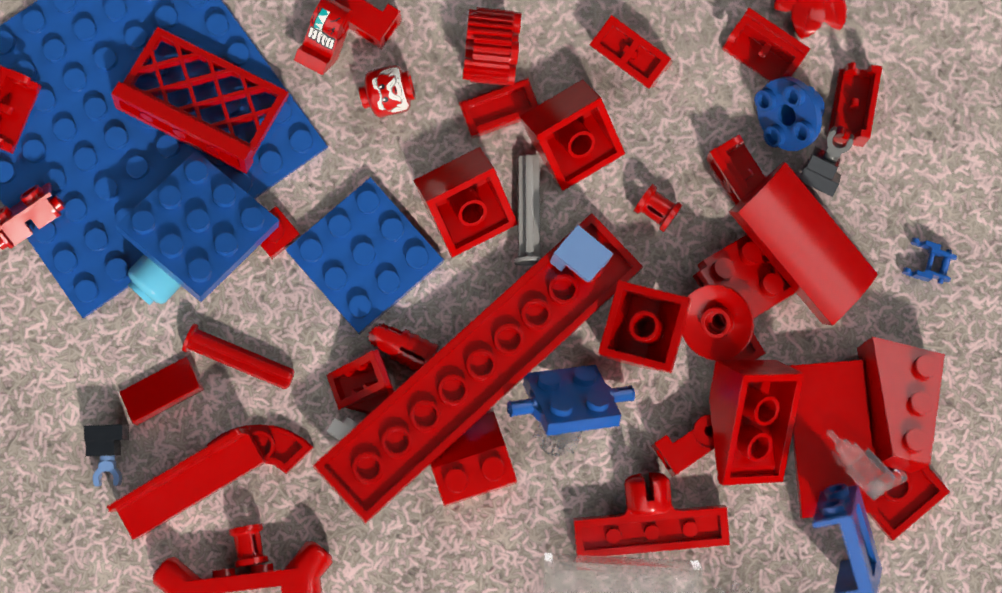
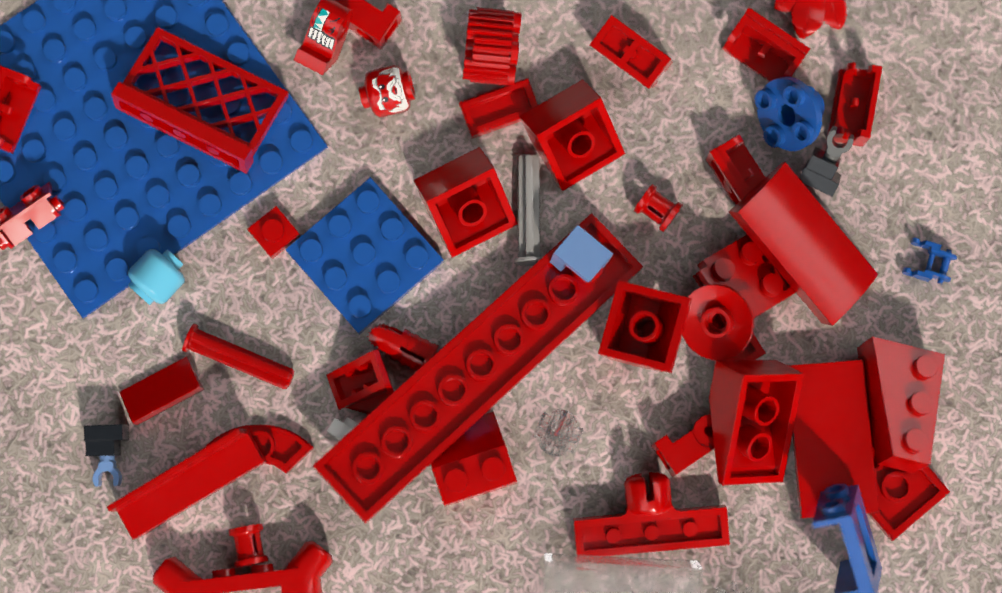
(198, 226): blue plate -> none
(571, 400): blue plate -> none
(867, 468): clear piece -> none

